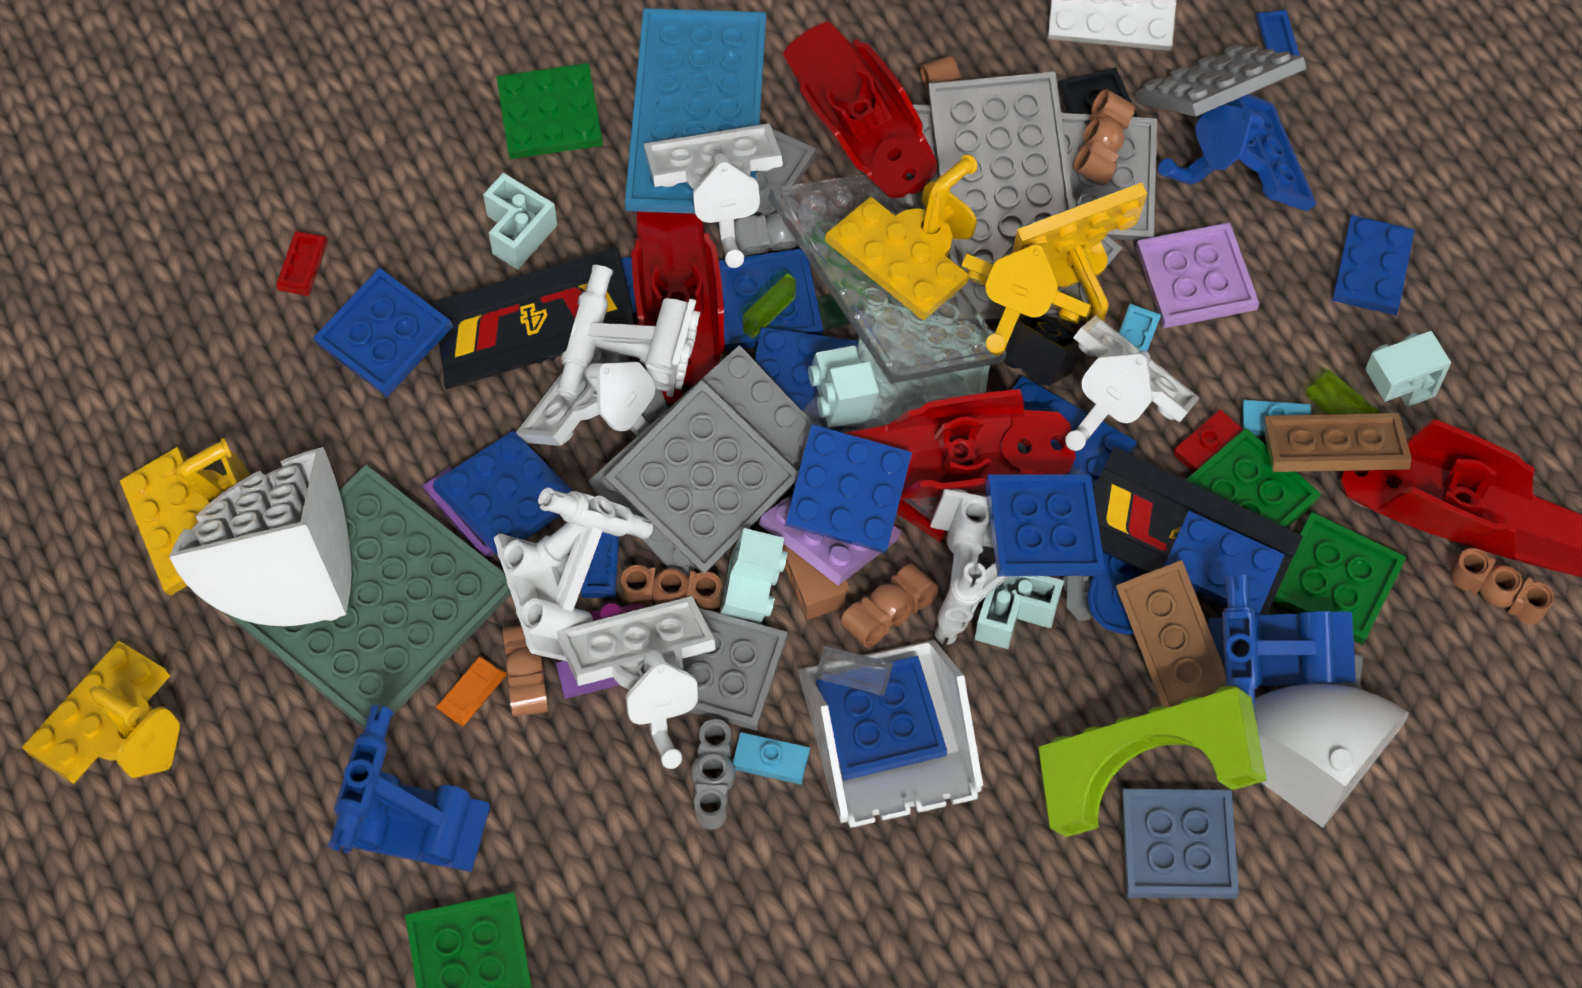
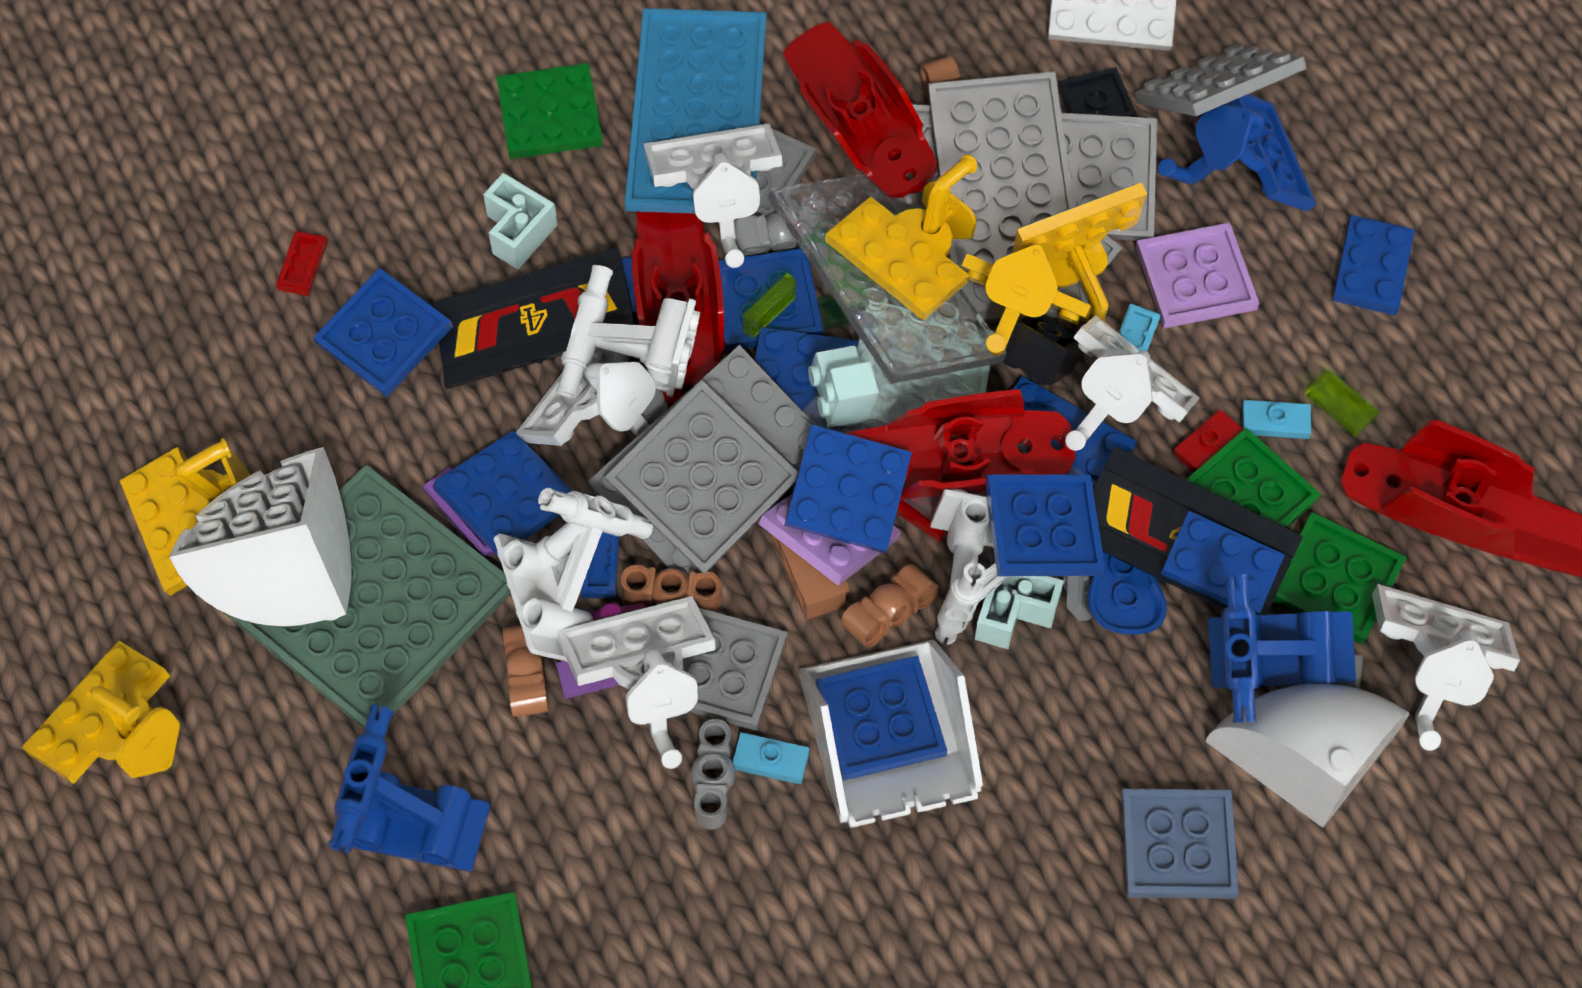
(471, 690): orange tile -> none
(750, 573): light aqua brick -> none
(854, 670): clear tile -> none
(1082, 765): lime arch -> none
(1103, 137): nougat piece -> none
(1173, 634): medium nougat plate -> none
(1277, 31): blue tile -> none
(1336, 442): medium nougat plate -> none
(1409, 368): light aqua brick -> none
(1455, 648): none -> white plate
(1518, 591): nougat piece -> none

